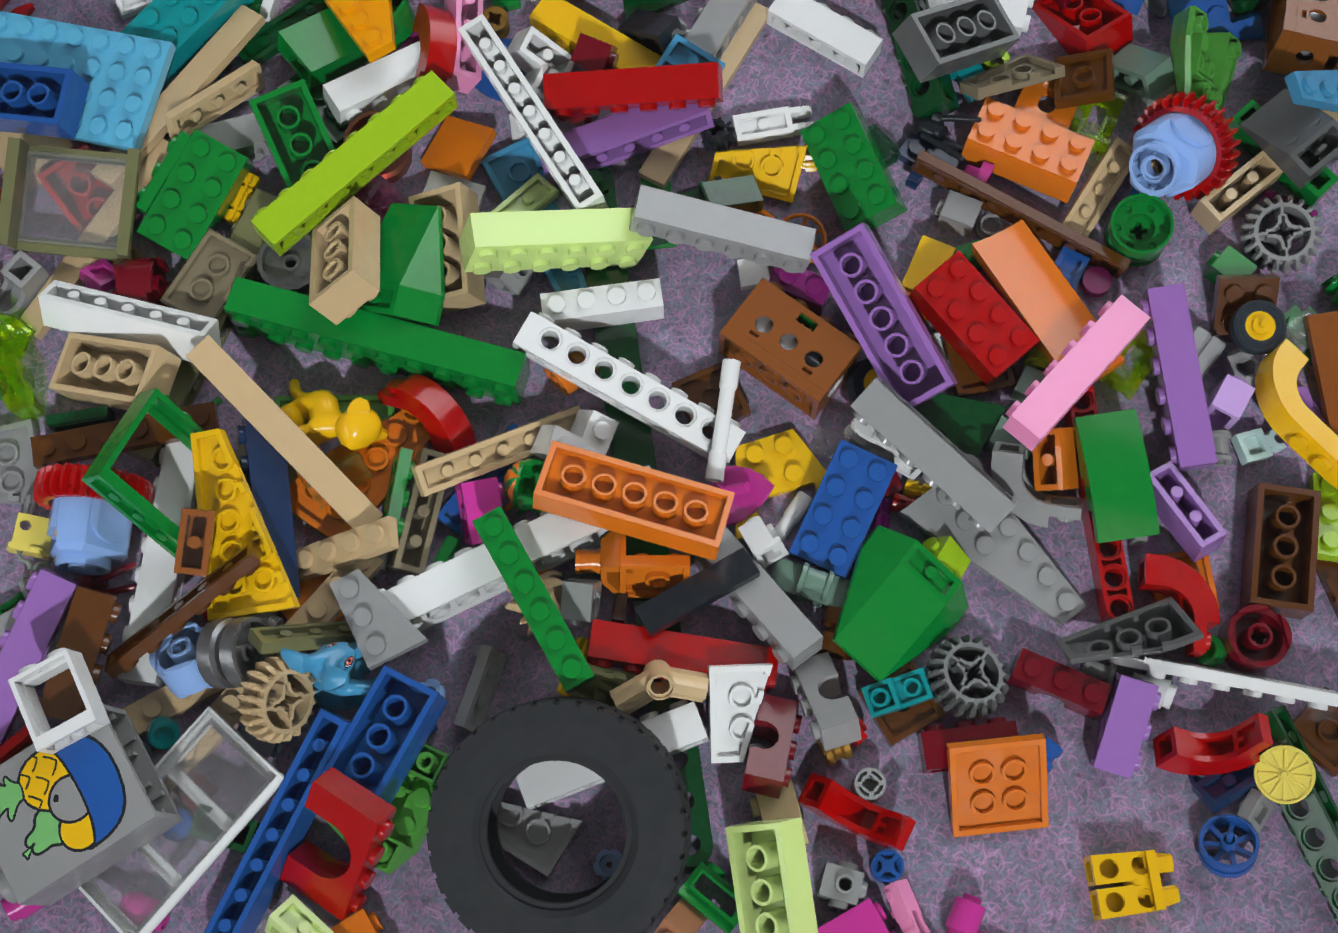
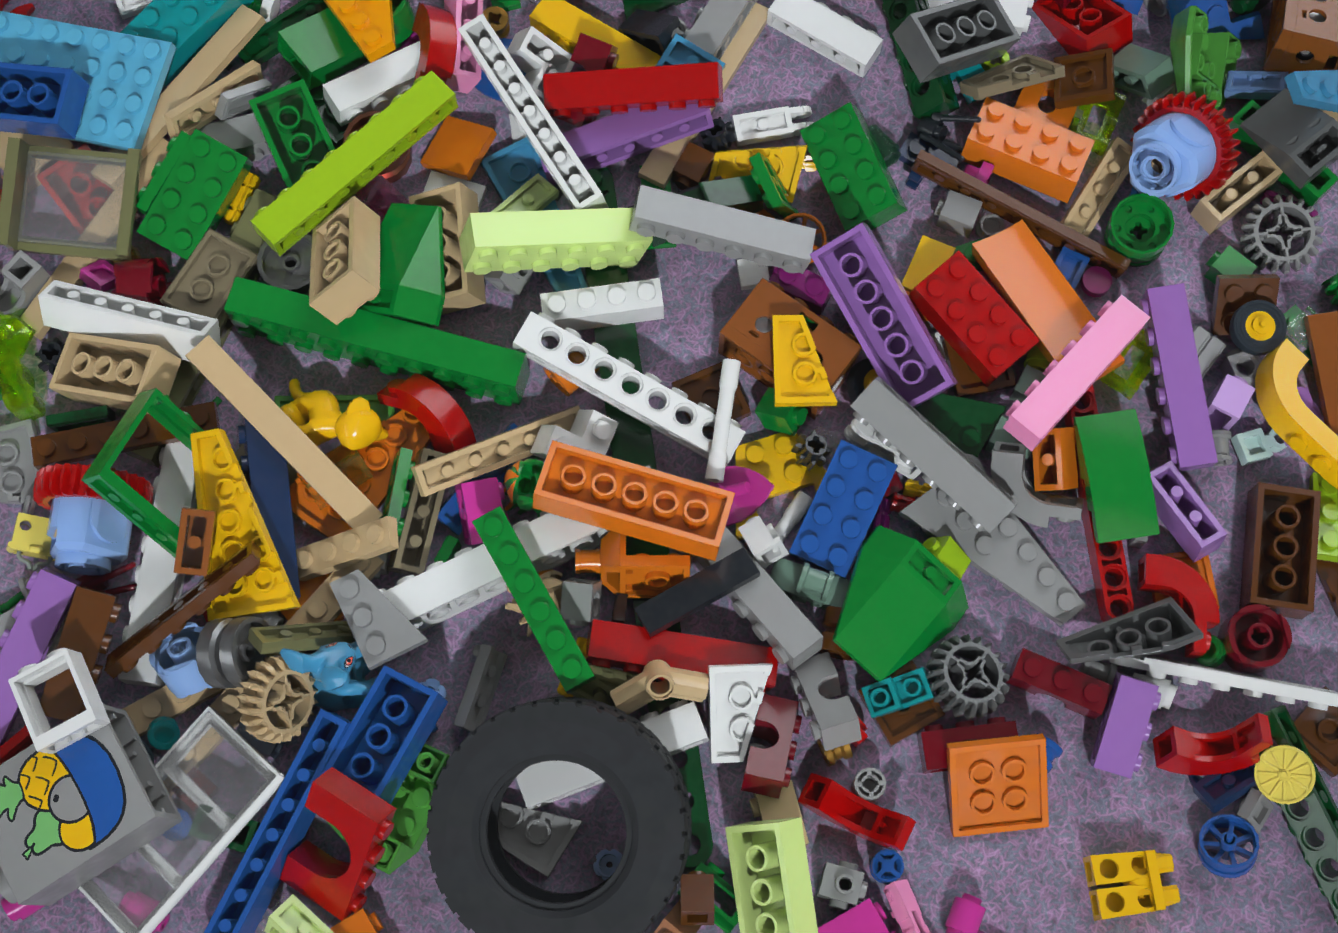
(49, 355): none -> black gear
(235, 101): none -> light grey tile
(692, 166): none -> reddish brown brick
(697, 898): none -> reddish brown brick
(774, 194): none -> green wing
(779, 419): none -> green brick
(796, 365): none -> yellow wing
(811, 450): none -> black gear
(1254, 84): none -> medium blue plate

